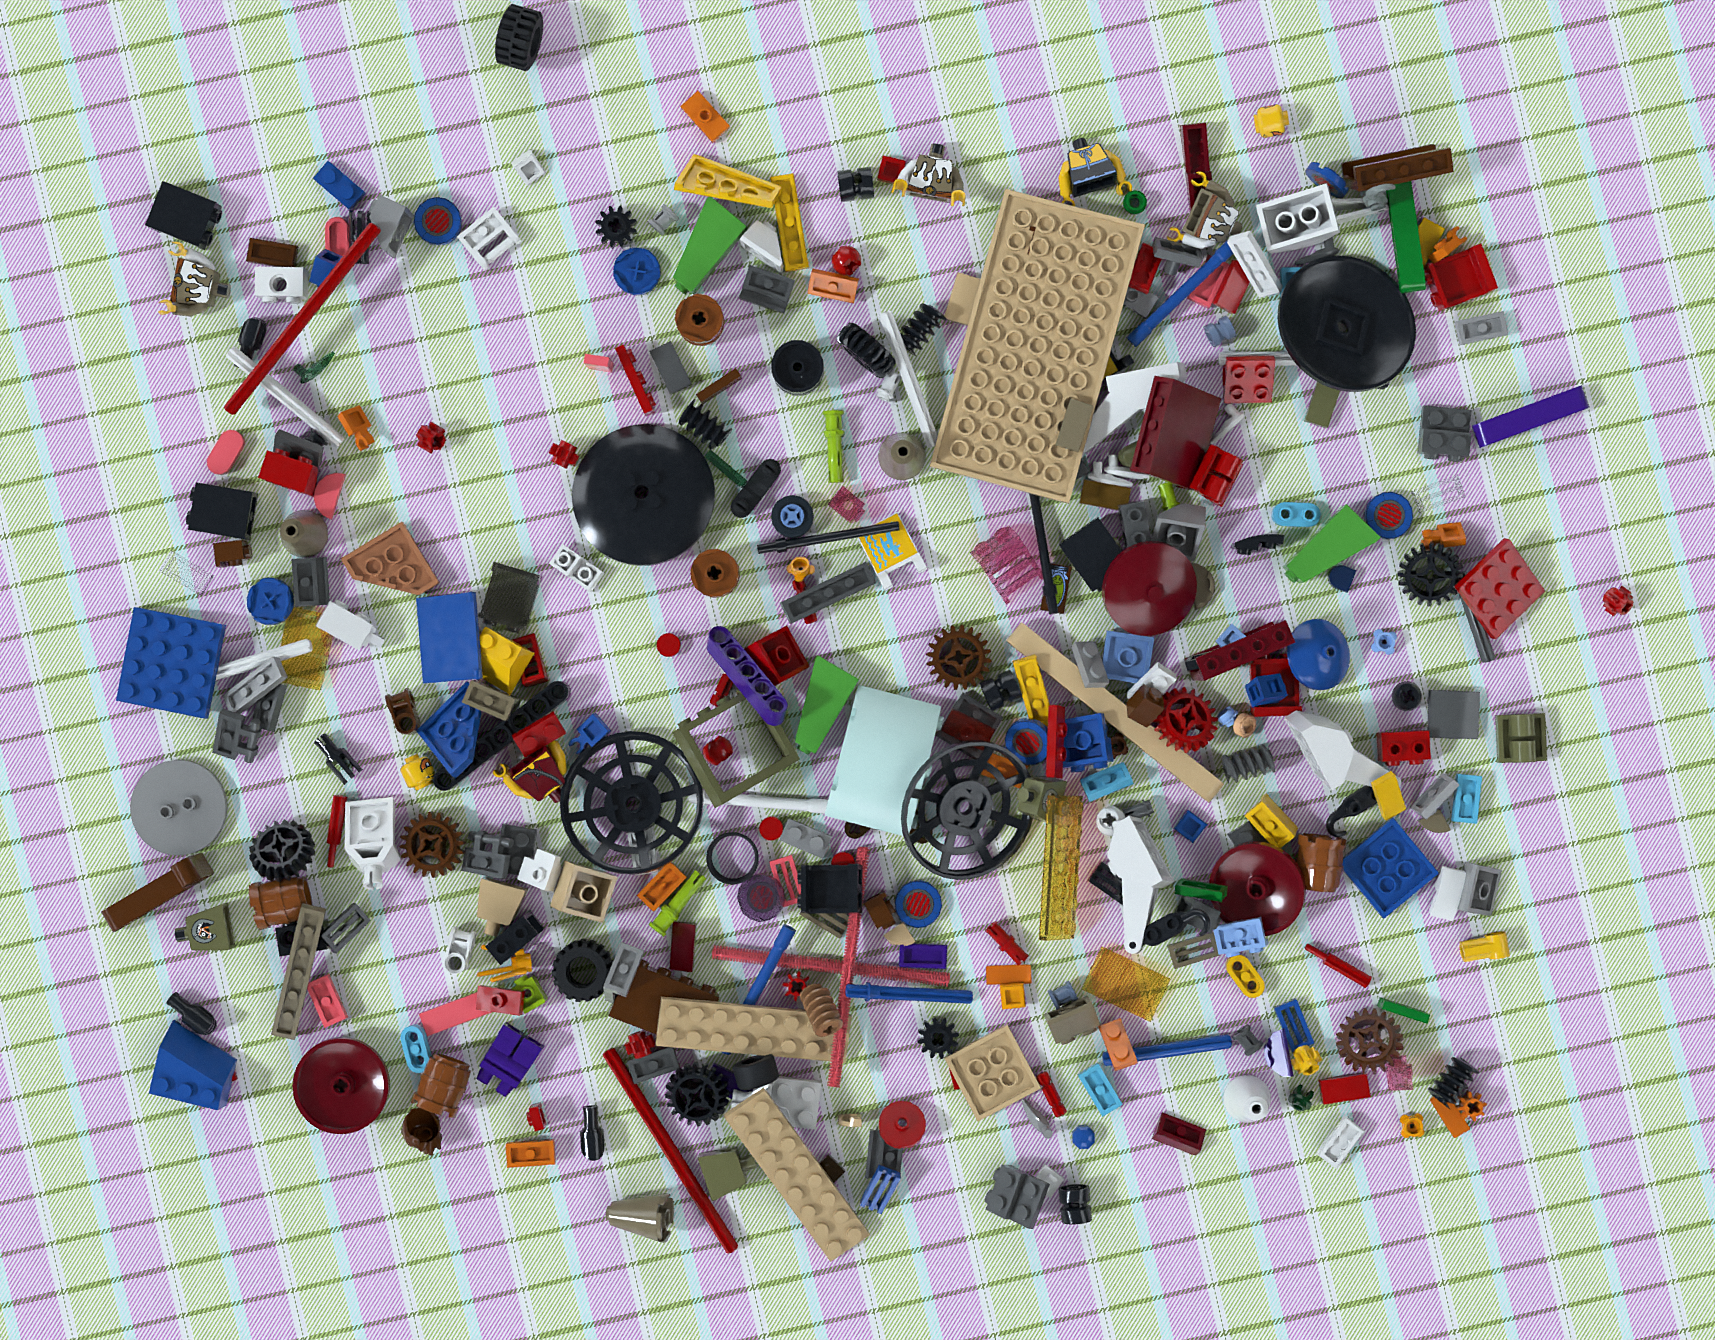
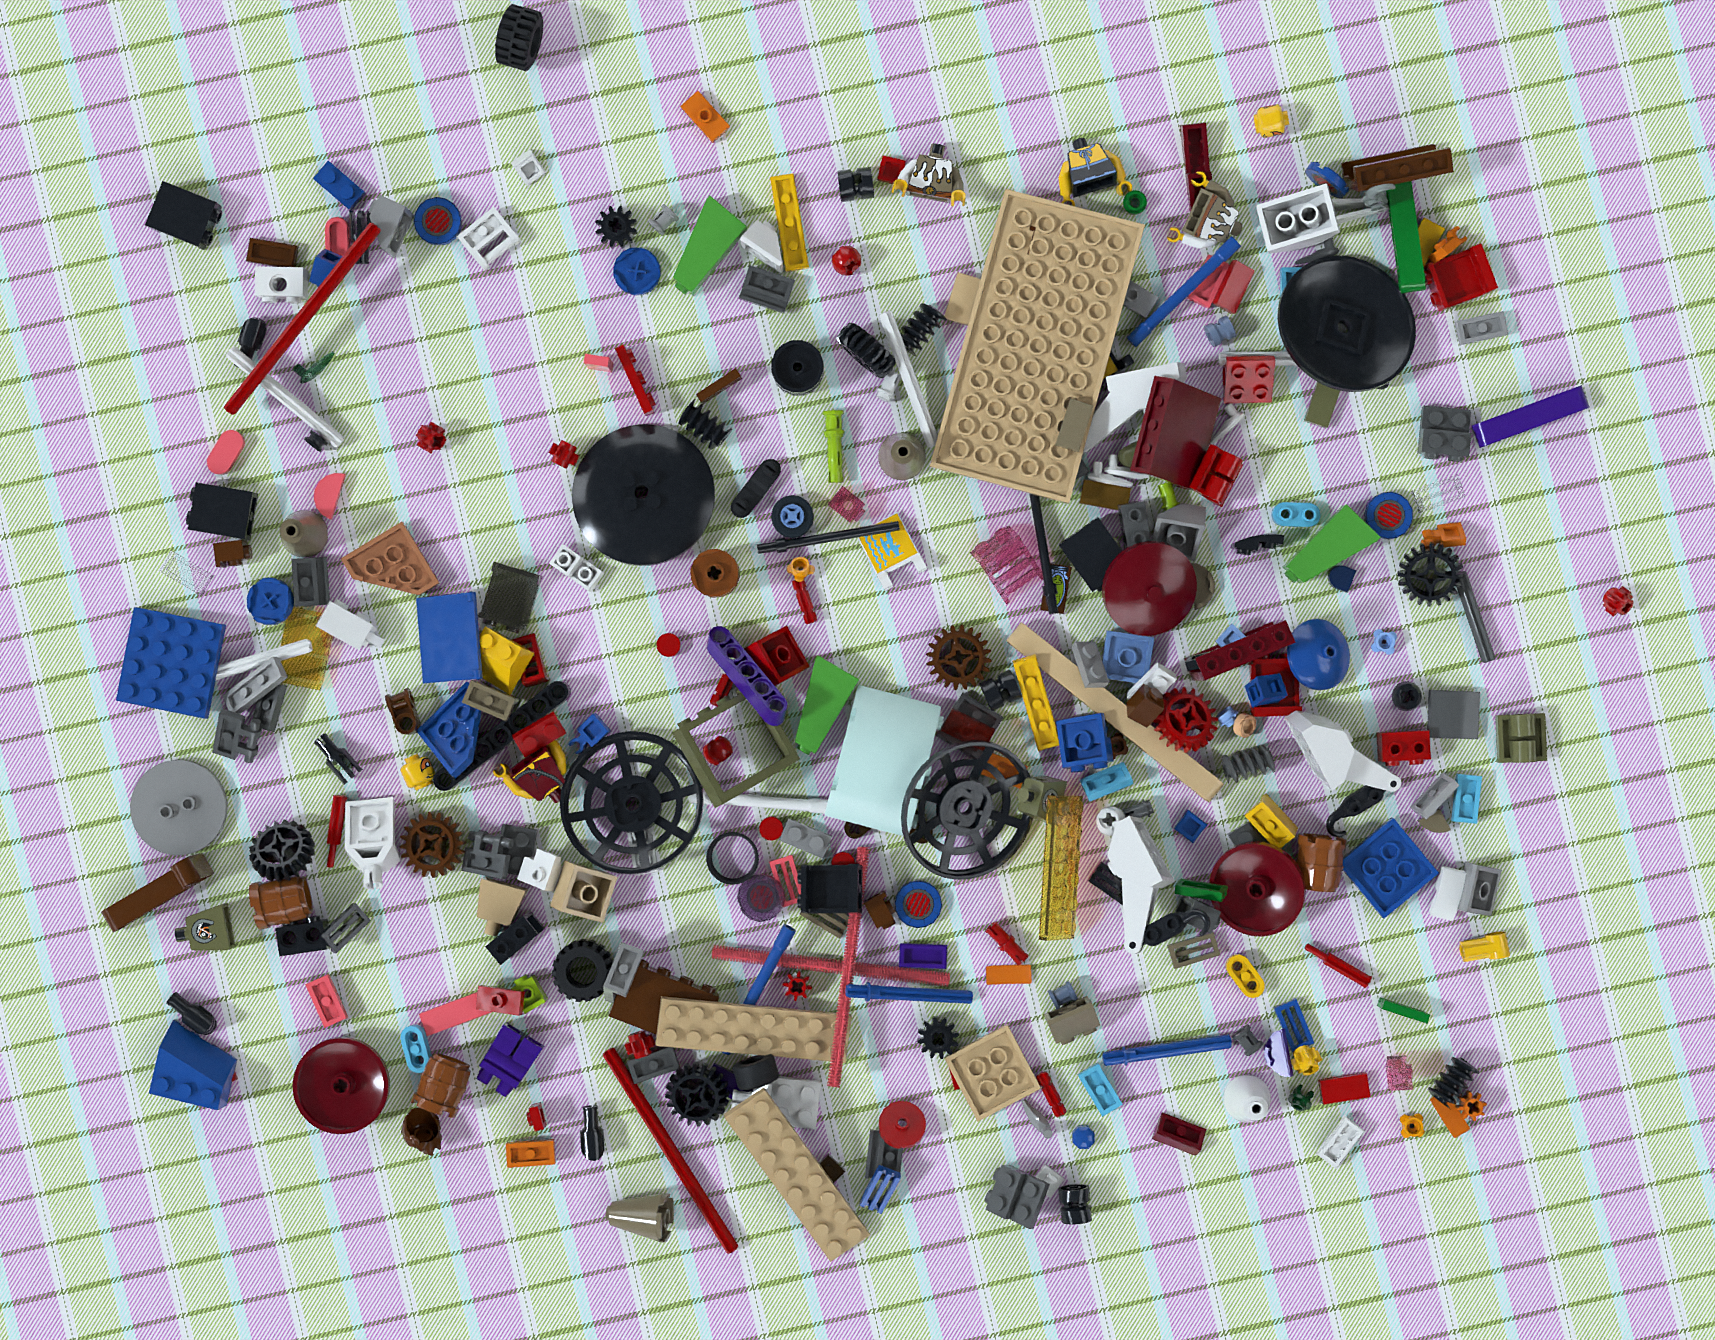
(194, 284): torso -> none
(289, 472): red slope -> none
(298, 447): dark grey plate -> none
(298, 971): dark tan plate -> none
(356, 424): orange plate -> none
(459, 948): white piece -> none
(520, 965): light orange plant -> none
(661, 886): orange plate -> none
(670, 367): dark grey tile -> none
(670, 912): lime pin -> none
(683, 946): dark red slope -> none
(706, 332): dark orange piece -> none
(719, 181): yellow wing -> none
(725, 1170): olive torso -> none
(726, 469): clear green tile -> none
(821, 1010): medium nougat piece -> none
(827, 592): dark grey plate -> none
(833, 285): orange plate -> none
(850, 1120): tan tile -> none
(899, 936): tan tile -> none
(1012, 995): light orange tile -> none
(1027, 740): tile -> none
(1055, 741): red plate -> none
(1117, 1044): orange plate -> none
(1125, 983): clear yellow piece -> none
(1144, 269): red plate -> none
(1175, 254): dark grey tile -> none
(1240, 936): light blue bracket -> none
(1254, 264): white plate -> none
(1362, 1058): reddish brown gear -> none
(1388, 795): yellow tile -> none
(1499, 588): red plate -> none

